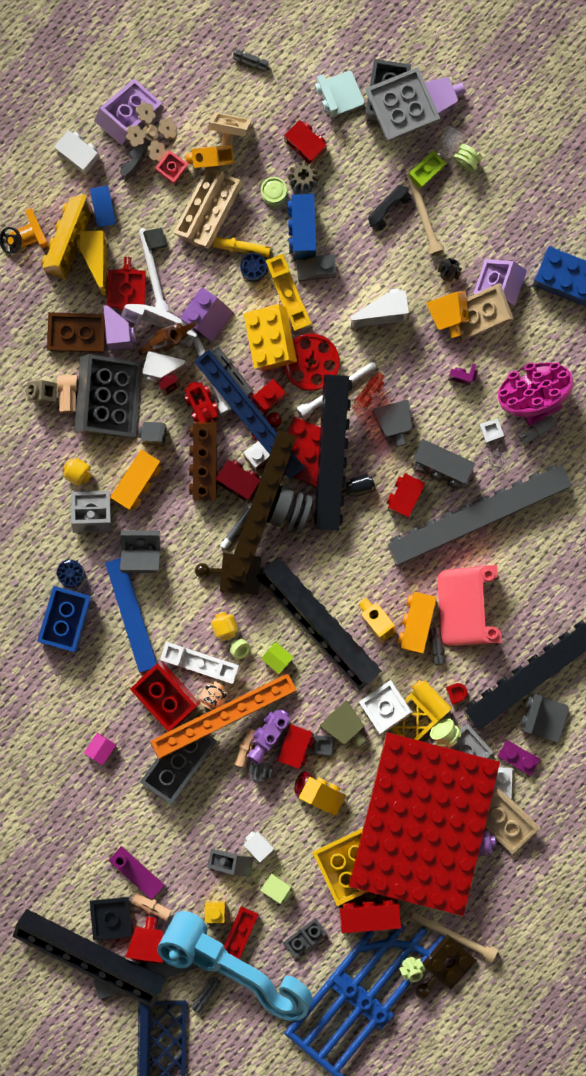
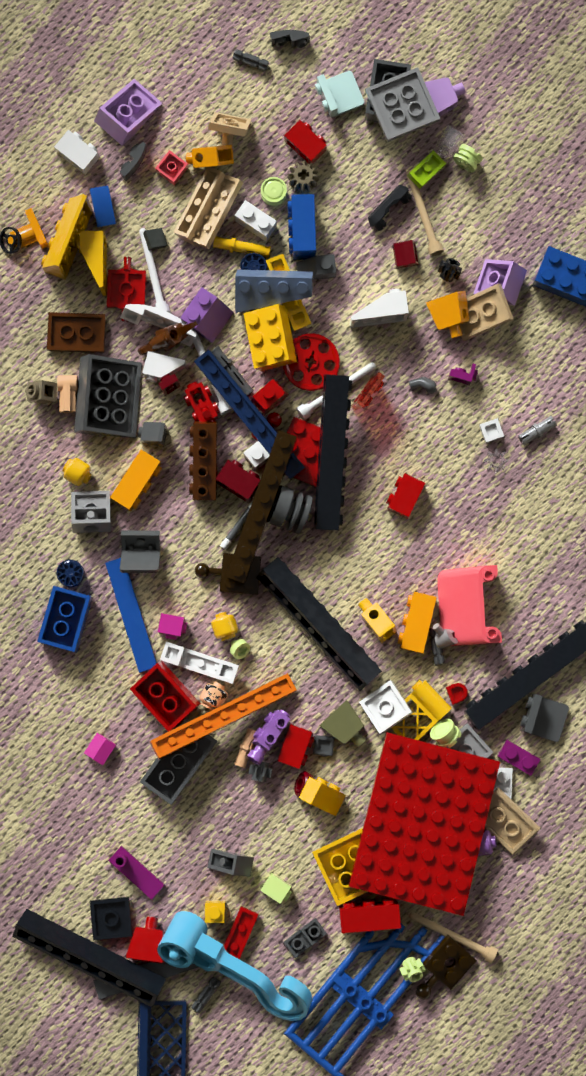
(118, 331): lavender slope -> none
(150, 131): tan plant -> none
(151, 907): light nougat pin -> none
(172, 626): none -> dark pink brick
(255, 220): none -> white brick
(258, 845): white brick -> none
(270, 287): none -> sand blue wedge
(277, 658): lime piece -> none
(297, 38): none -> dark grey slope
(360, 485): black brick -> none
(394, 421): dark grey torso -> none
(405, 254): none -> dark red piece
(424, 382): none -> dark grey arm
(442, 464): dark grey brick -> none
(443, 637): none -> light grey piece
(478, 515): dark grey brick -> none
(537, 392): dark pink bracket -> none

